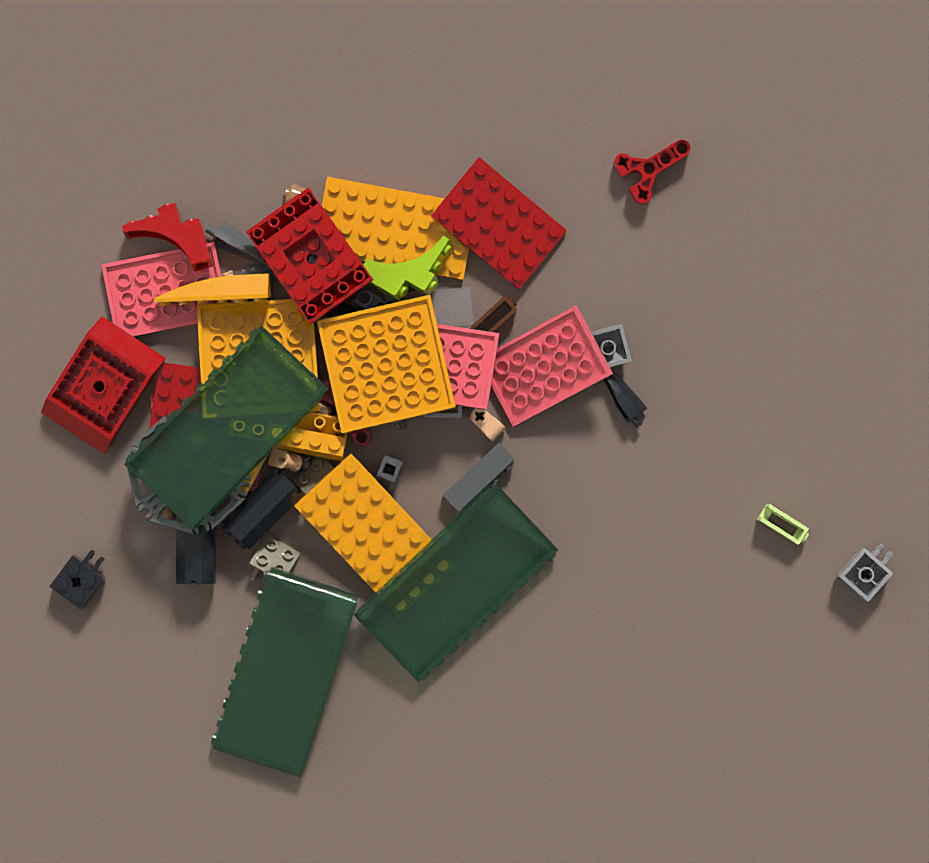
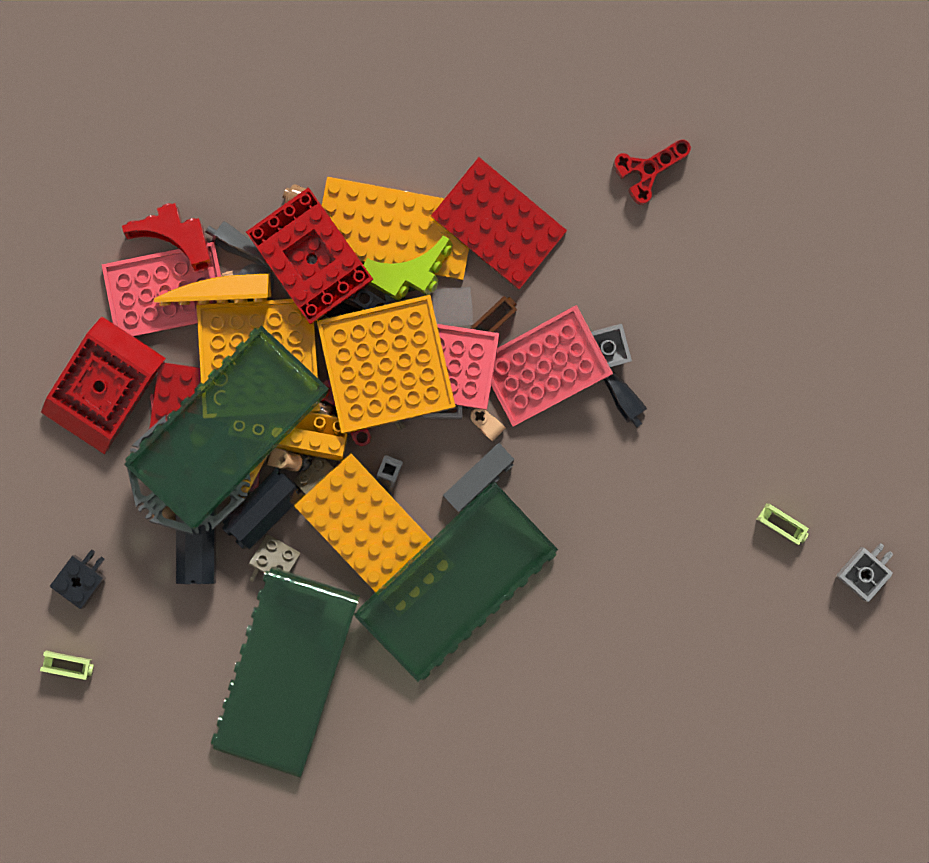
(48, 661): none -> yellowish green window

